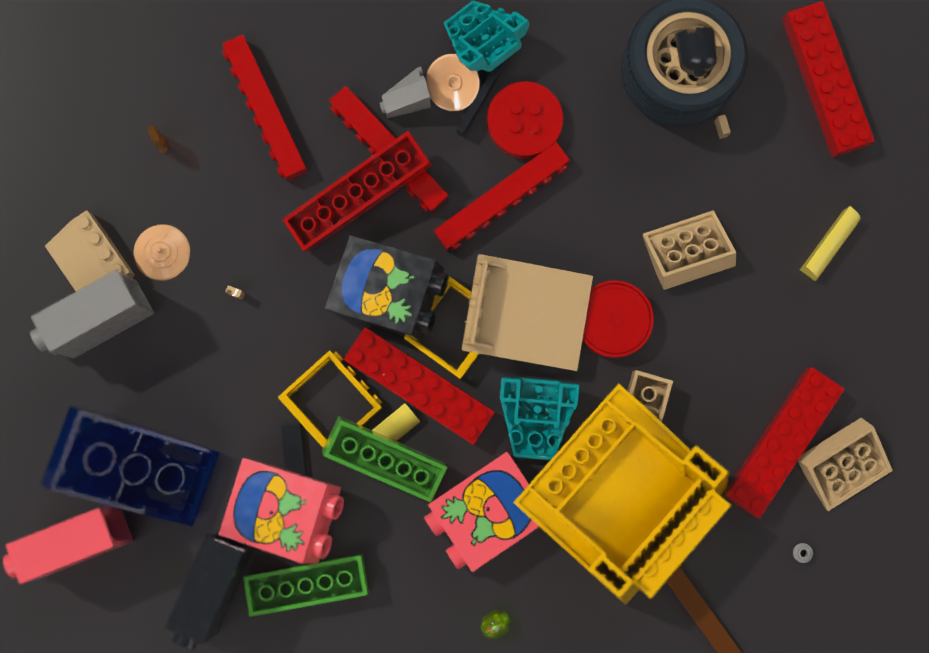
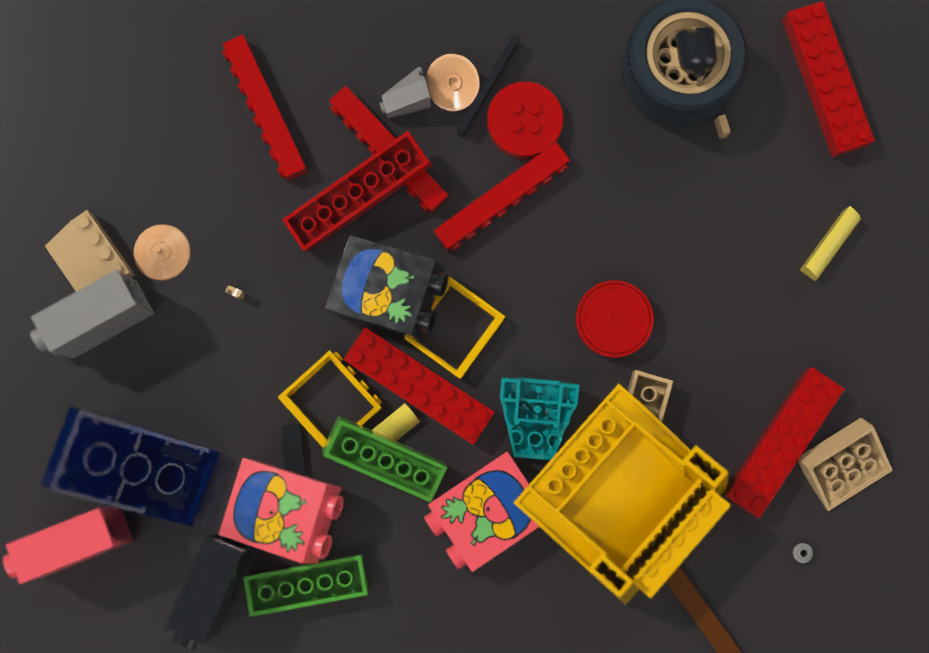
(157, 138): clear orange tile -> none
(485, 36): teal wedge -> none
(495, 624): clear neon green head -> none
(527, 312): tan door -> none
(689, 249): tan slope -> none

